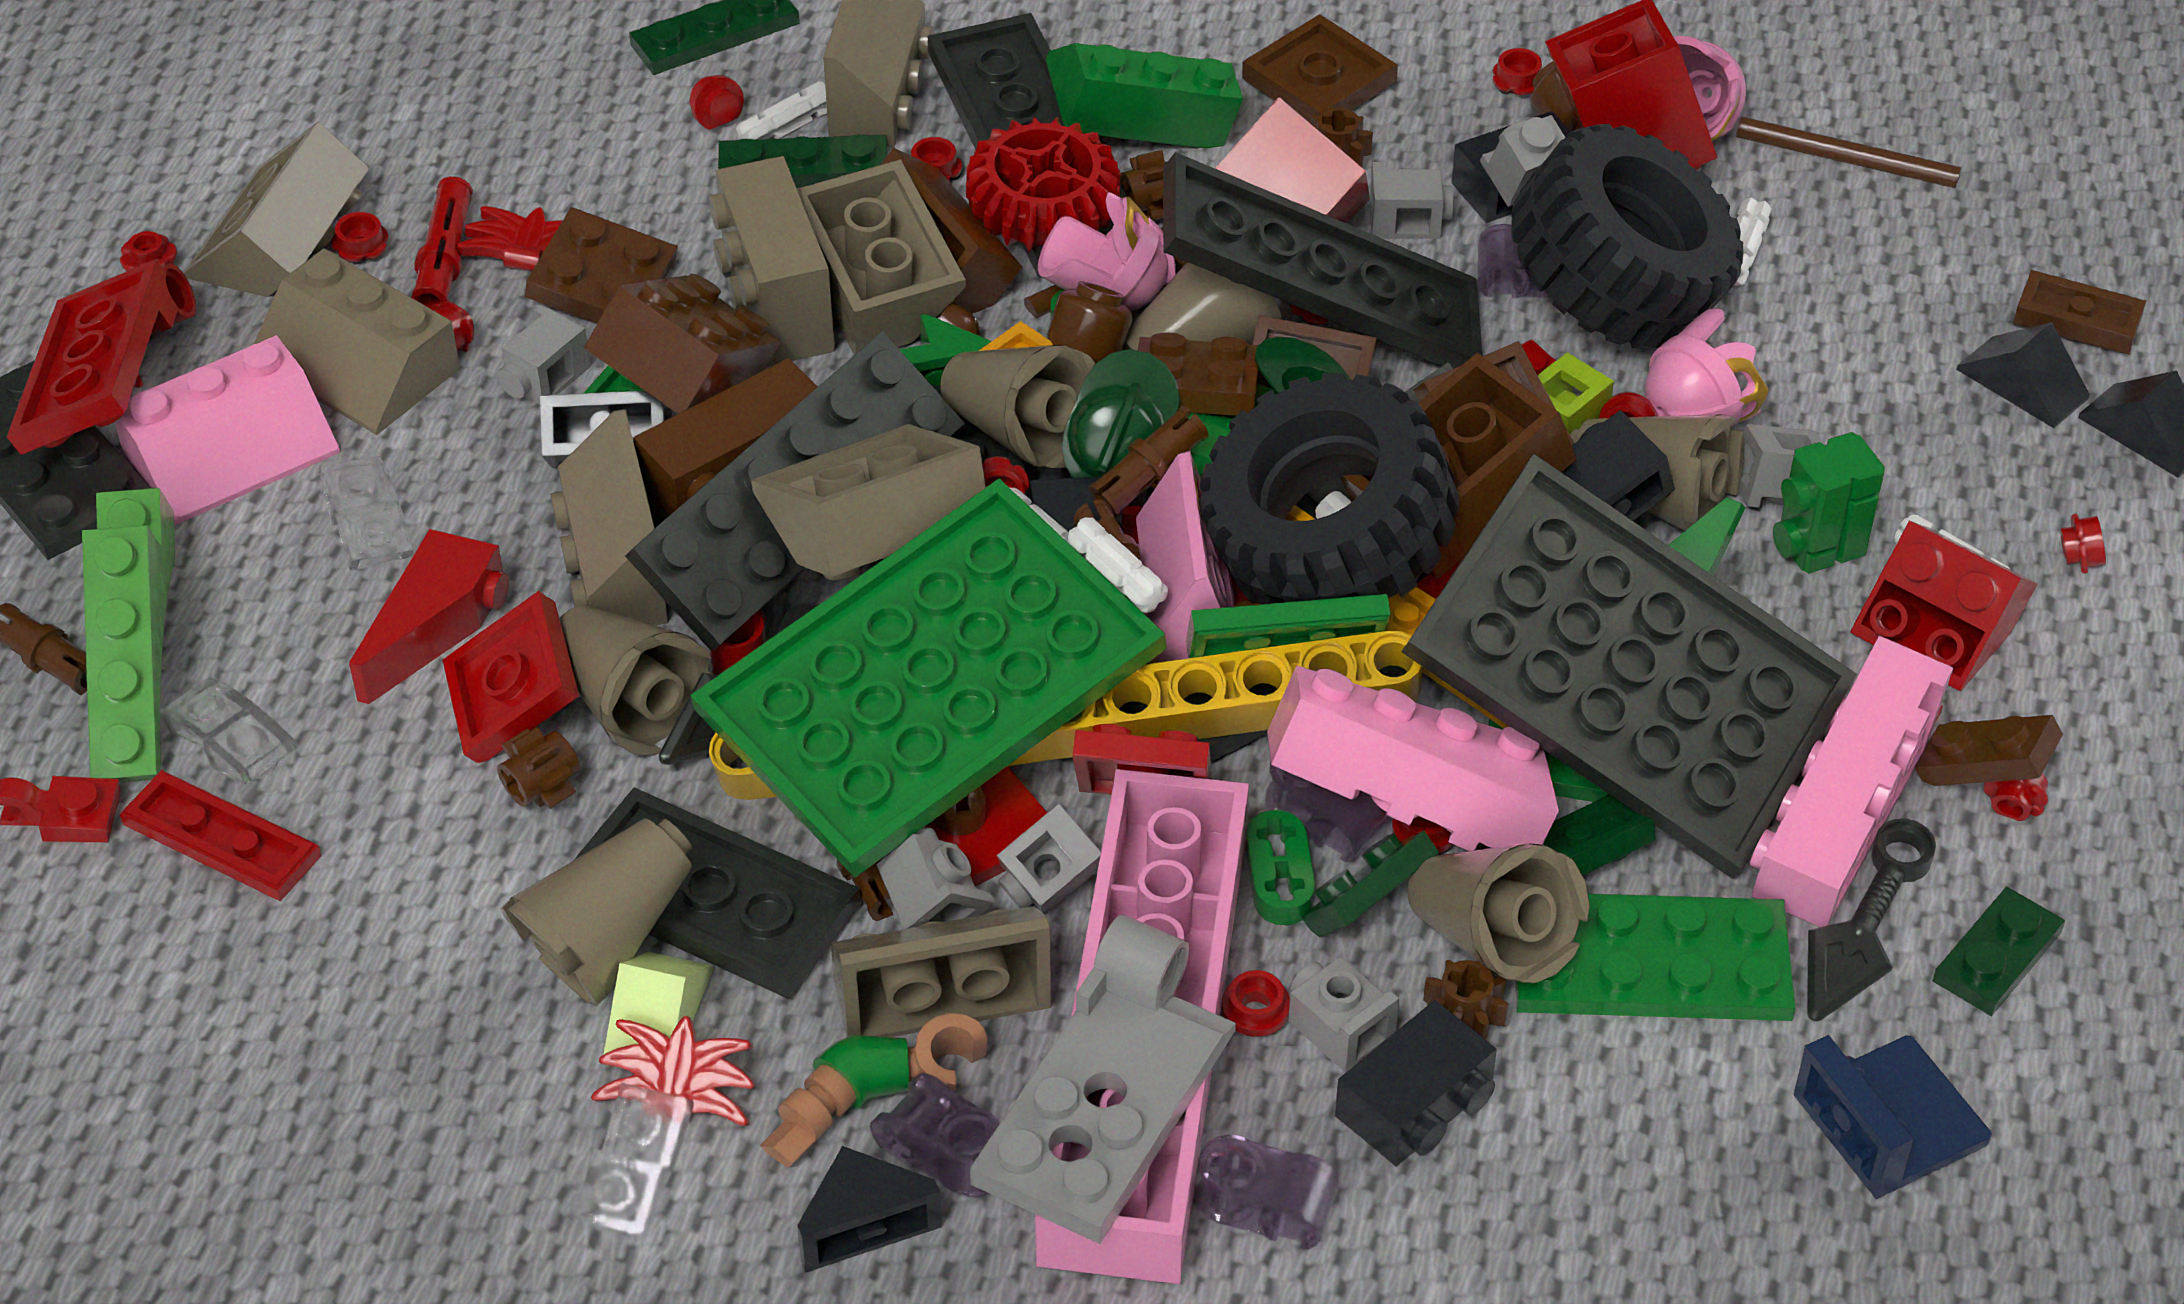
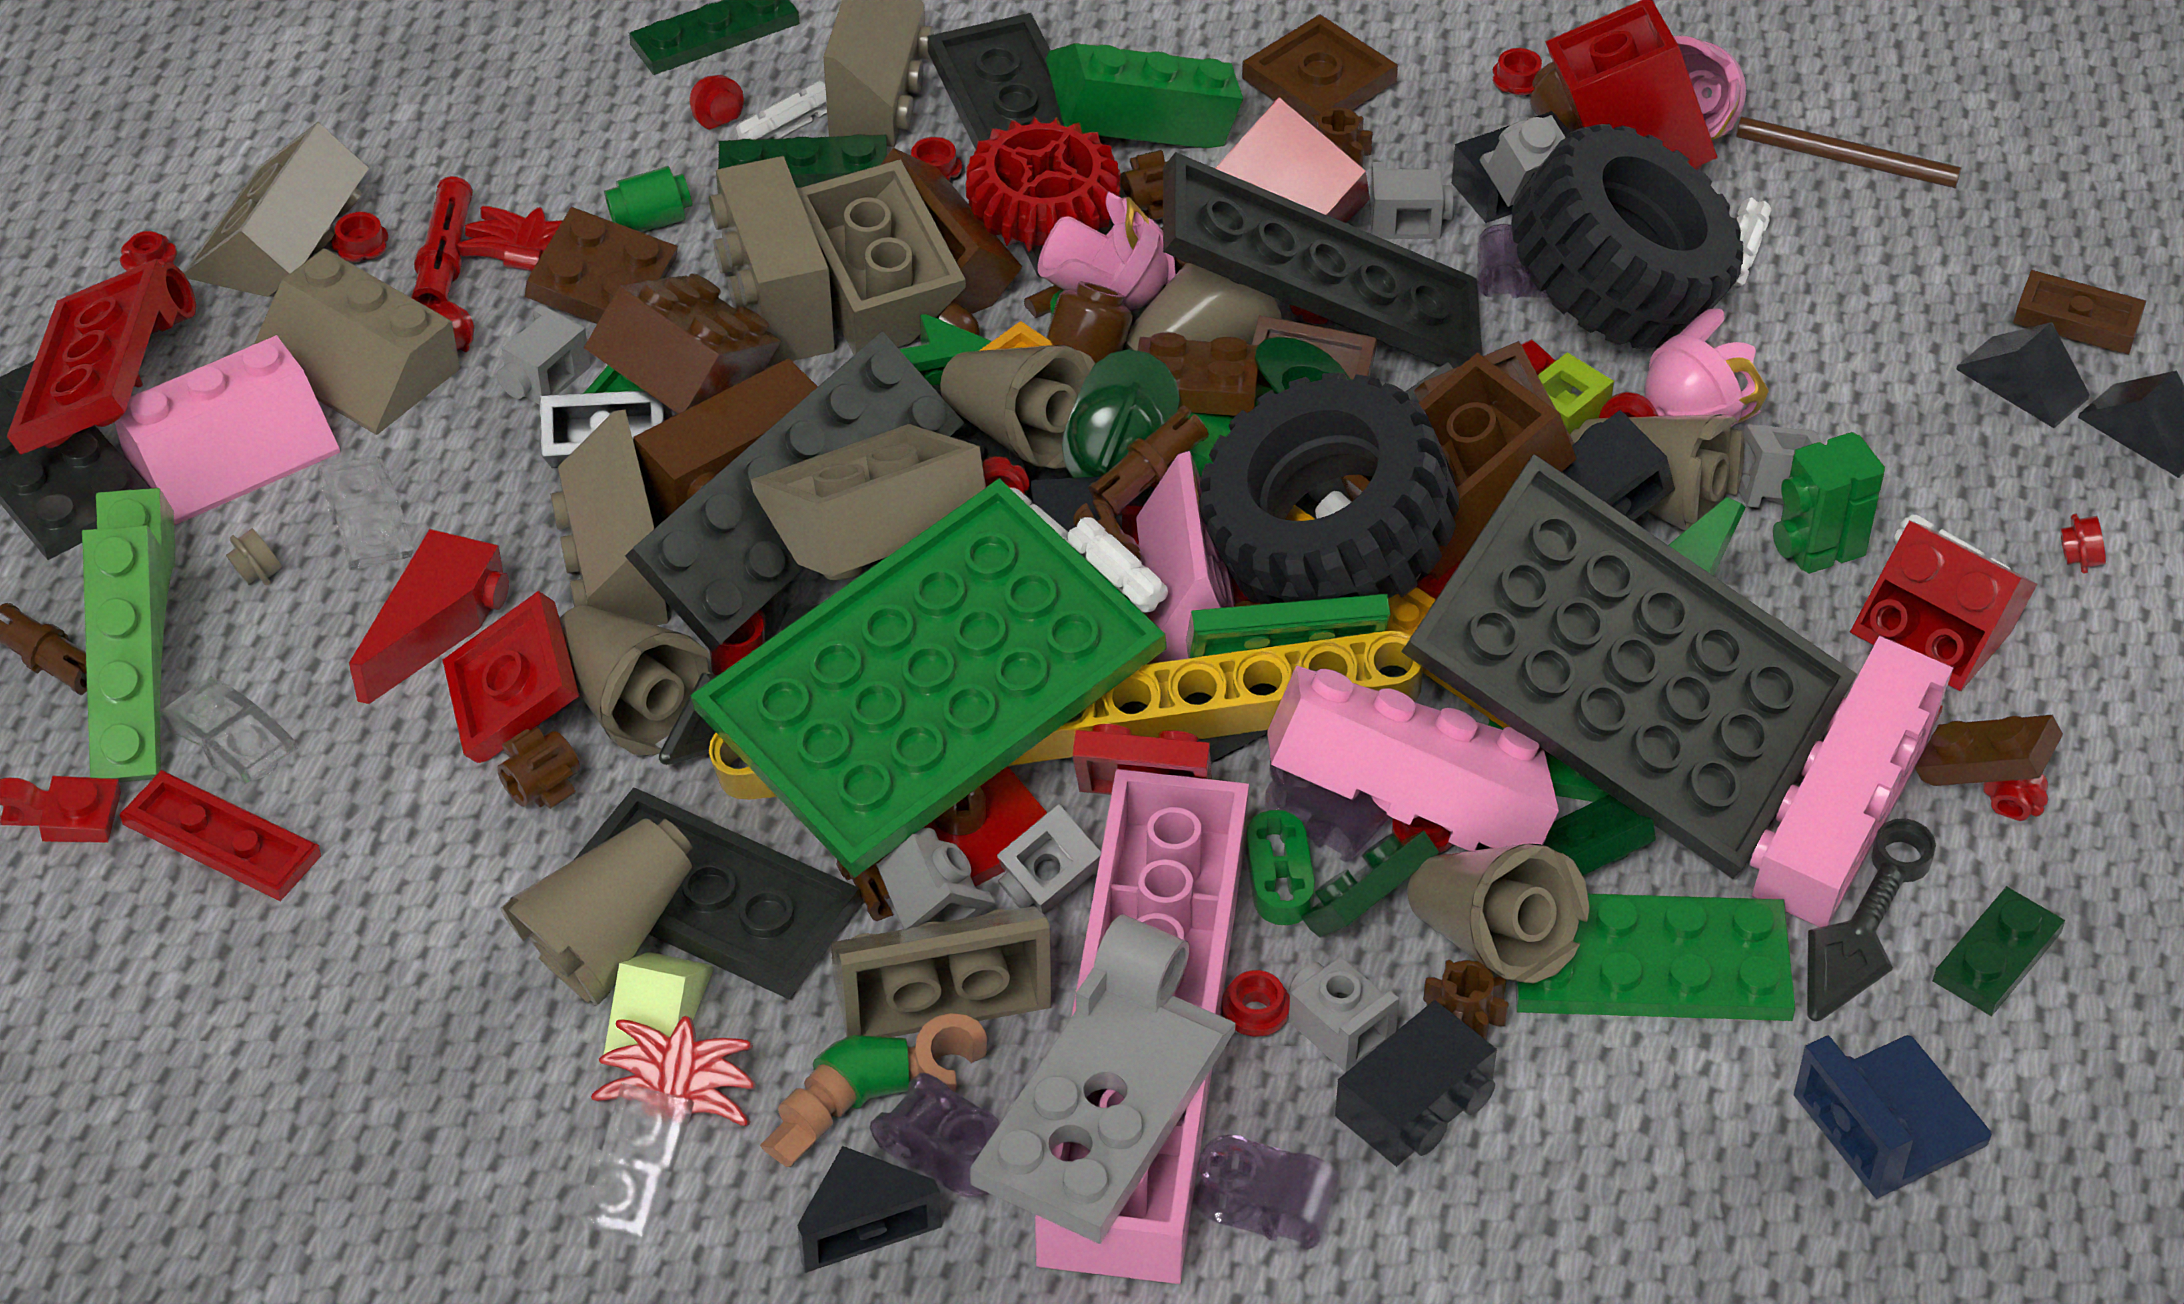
(253, 558): none -> dark tan plate
(649, 200): none -> green brick

